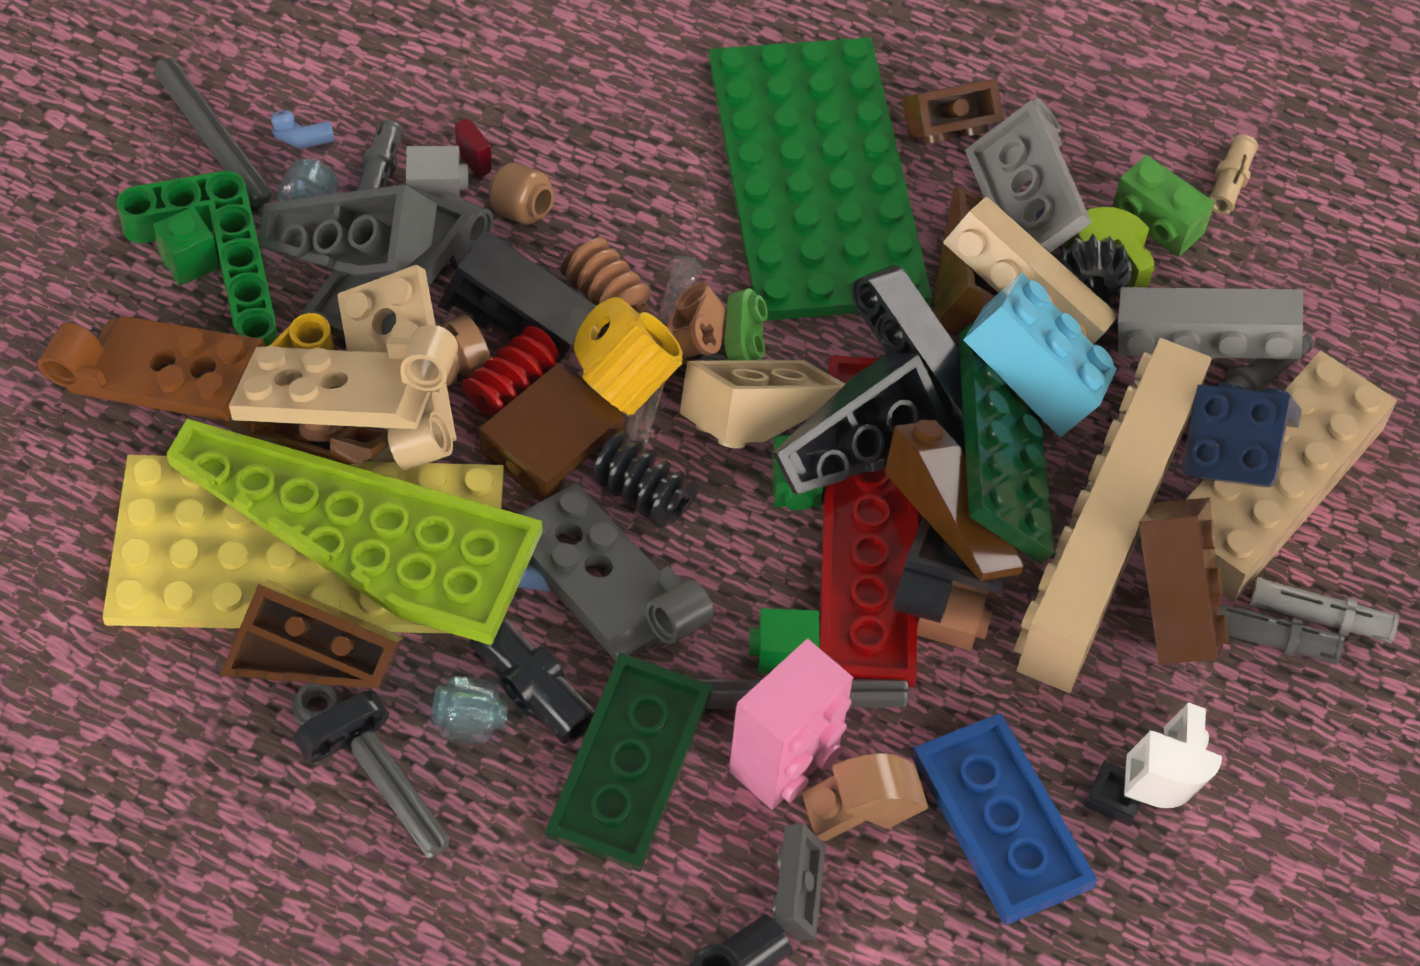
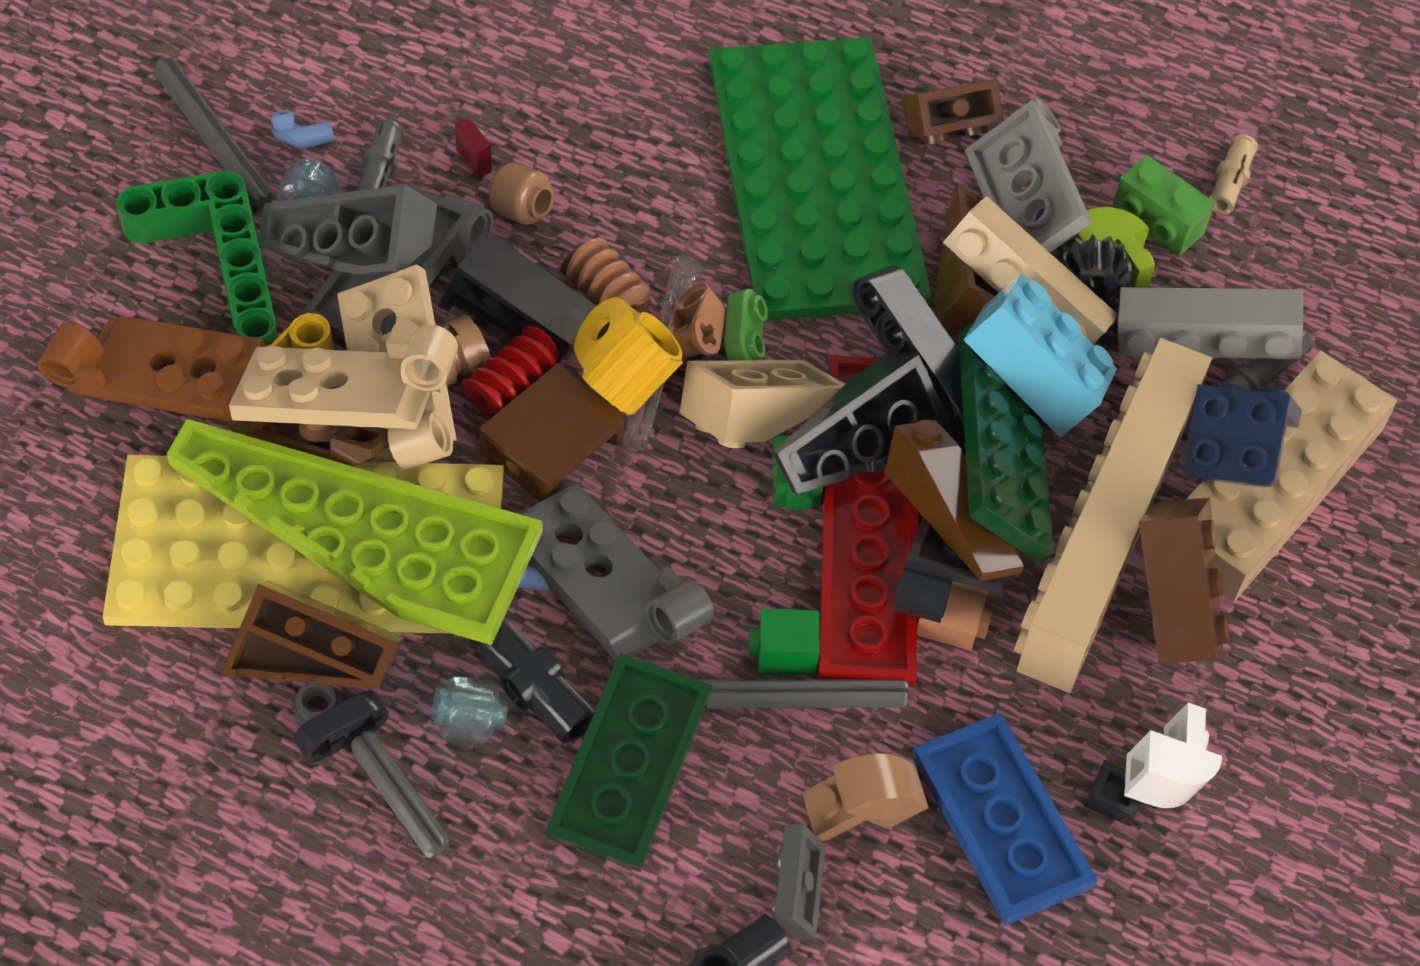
(186, 246): green brick -> none
(436, 170): light grey brick -> none
(642, 483): black piece -> none
(790, 725): bright pink brick -> none
(1283, 635): dark grey pin -> none
(1328, 611): light grey pin -> none

